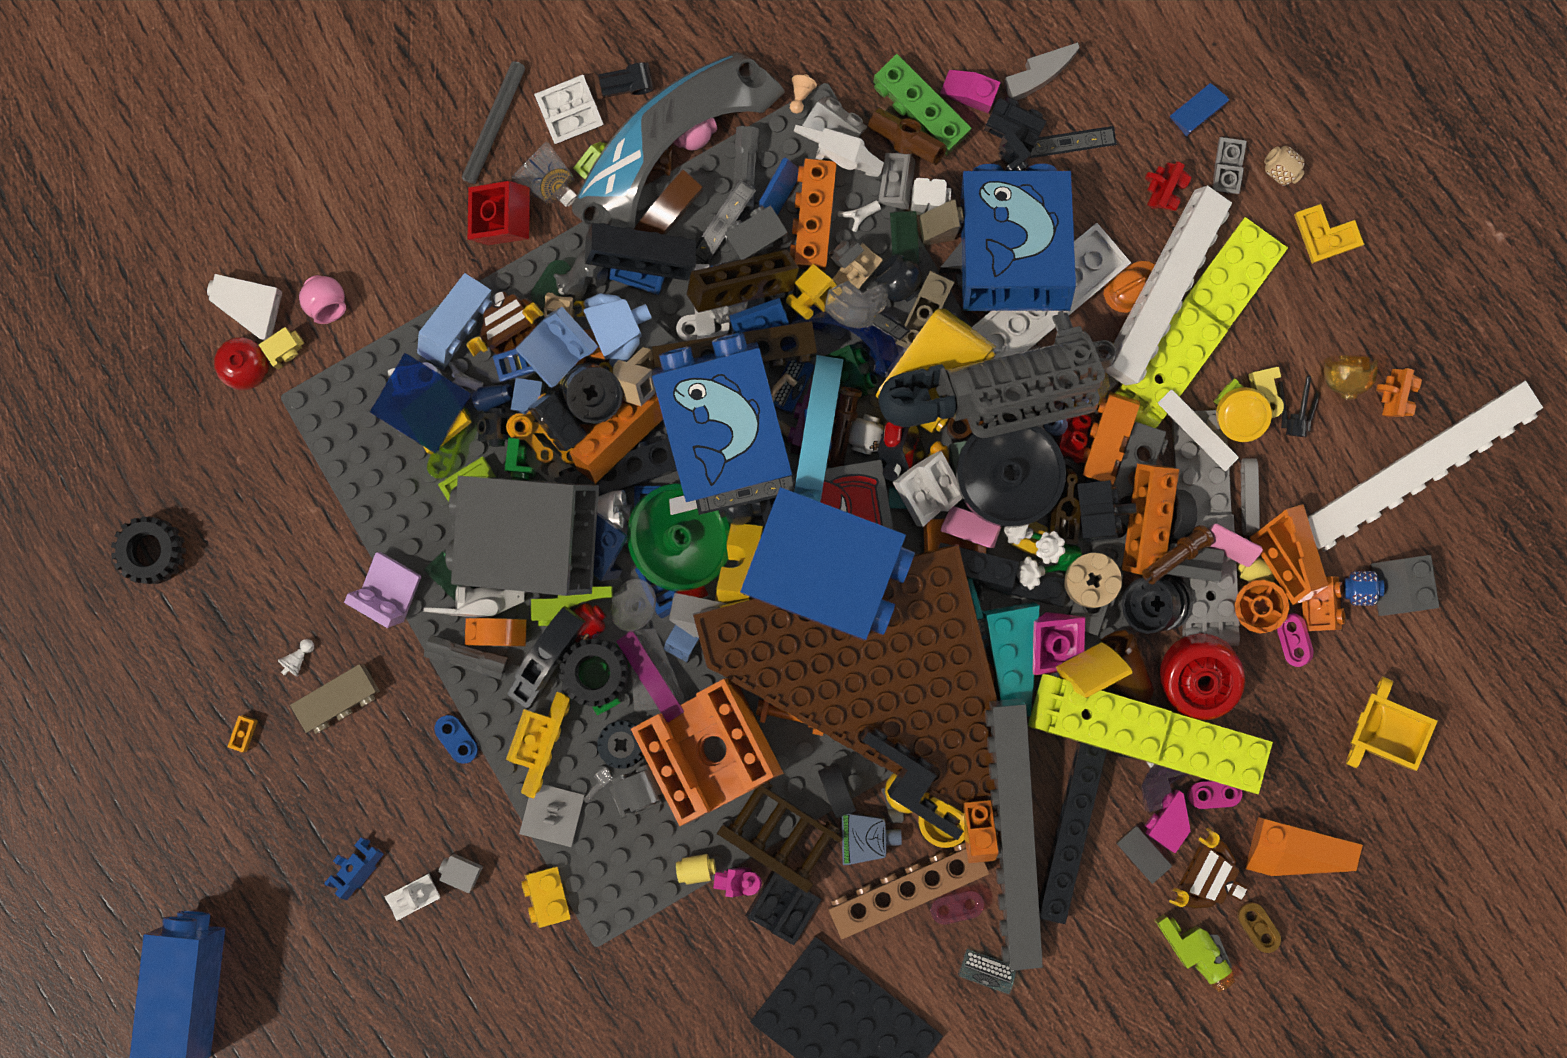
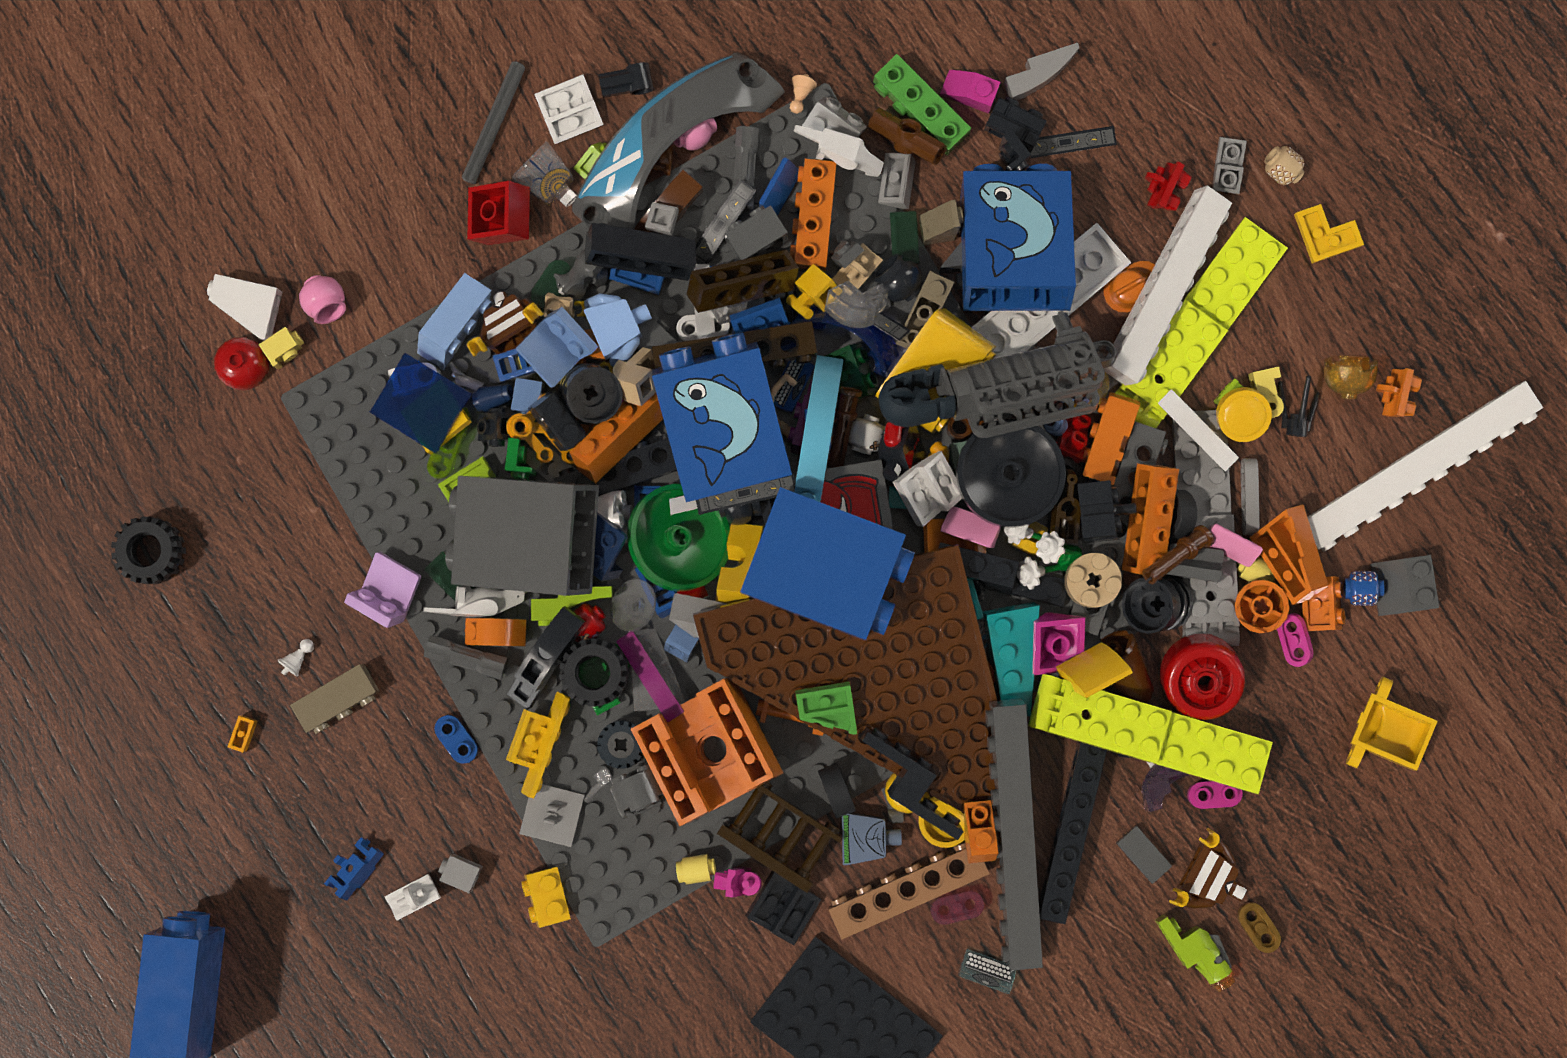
(662, 218): none -> light grey tile
(828, 705): none -> bright green wing
(861, 213): white bar -> none
(928, 195): white brick -> none
(1171, 823): dark pink slope -> none
(1199, 109): blue slope -> none
(1289, 850): orange wedge -> none

